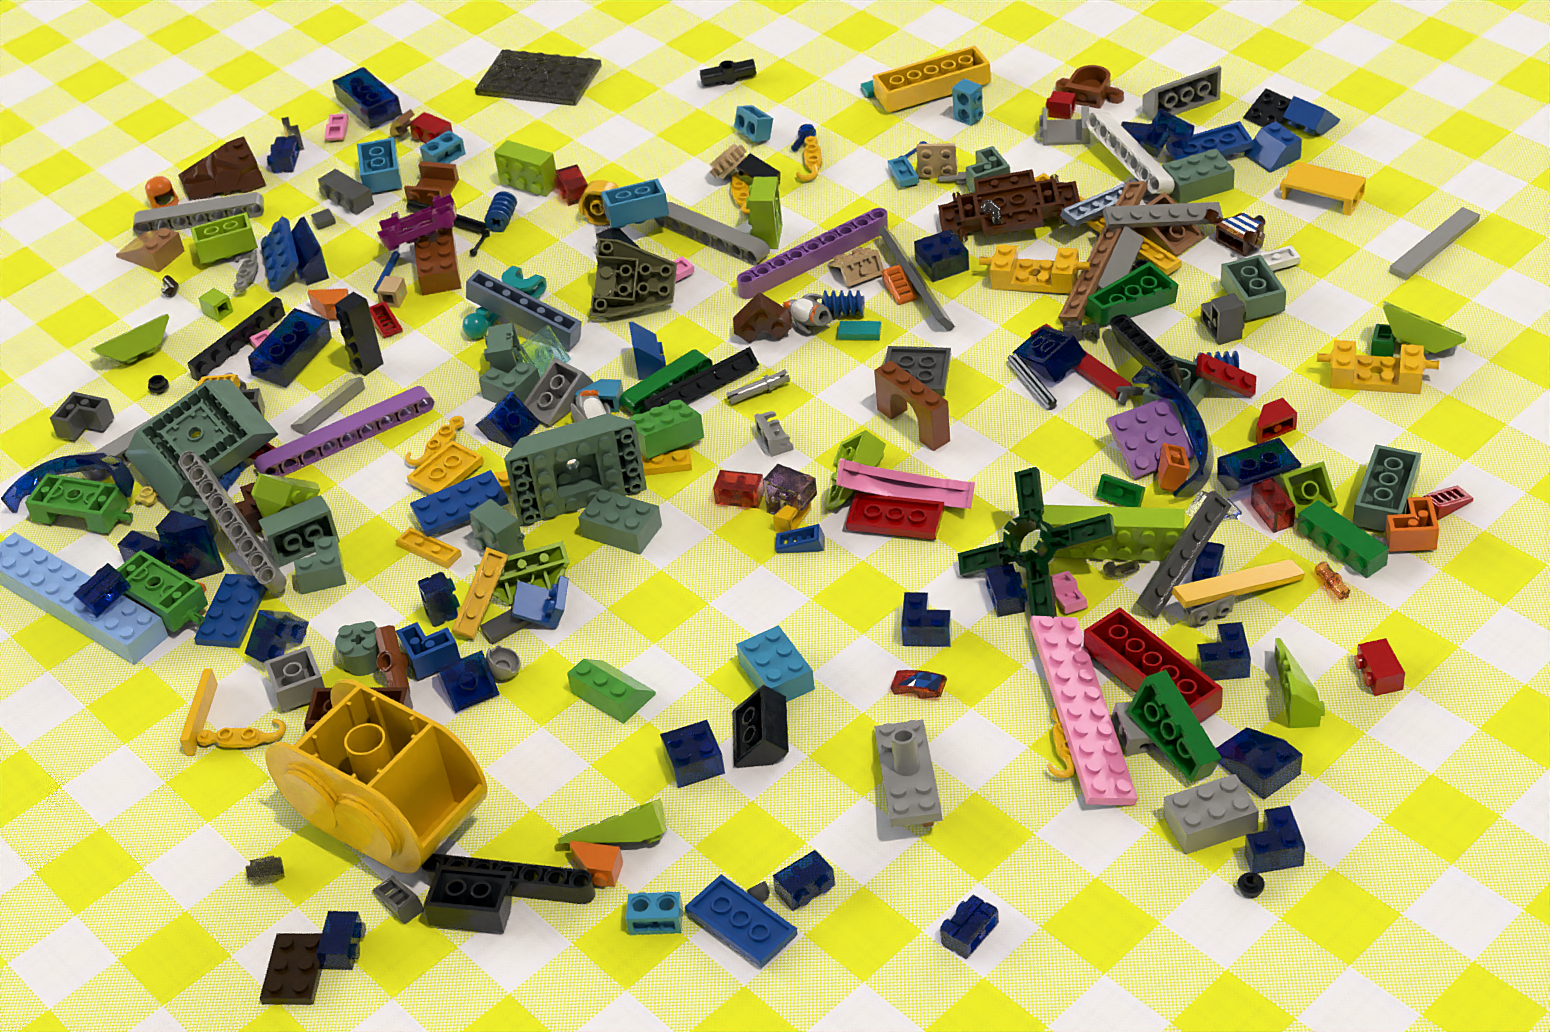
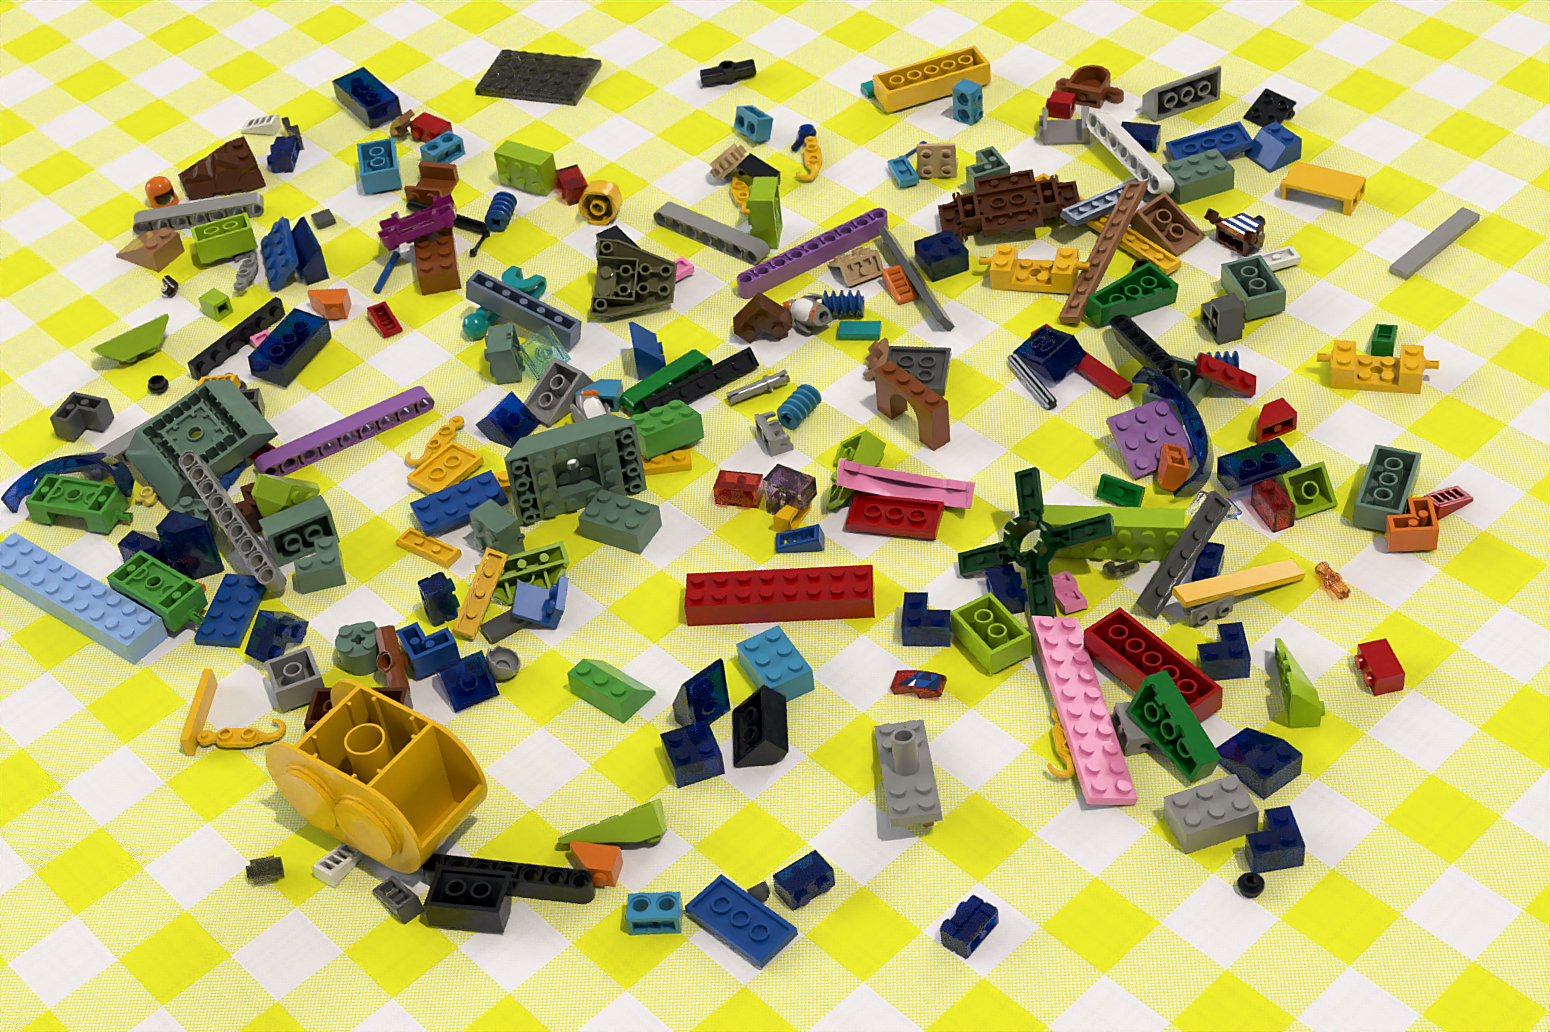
(102, 590): clear blue brick -> none
(262, 125): none -> white slope
(292, 970): dark brown plate -> none
(329, 405): light grey slope -> none
(334, 876): none -> white slope
(337, 127): bright pink slope -> none
(340, 940): clear blue brick -> none
(345, 191): dark grey brick -> none
(359, 333): black brick -> none
(392, 291): tan brick -> none
(520, 380): sand green brick -> none
(635, 203): dark azure brick -> none
(703, 696): none -> slope
(780, 595): none -> red brick
(798, 406): none -> dark azure piece
(877, 357): none -> medium nougat slope
(961, 178): light grey axle -> none
(991, 633): none -> lime brick
(996, 212): clear smoke arm -> none
(1075, 328): dark grey piece -> none
(1122, 257): light grey slope -> none
(1128, 390): dark grey bar -> none
(1158, 214): light grey plate -> none
(1165, 129): clear blue brick -> none
(1310, 116): blue slope -> none
(1342, 539): green brick -> none
(1420, 331): lime wedge -> none

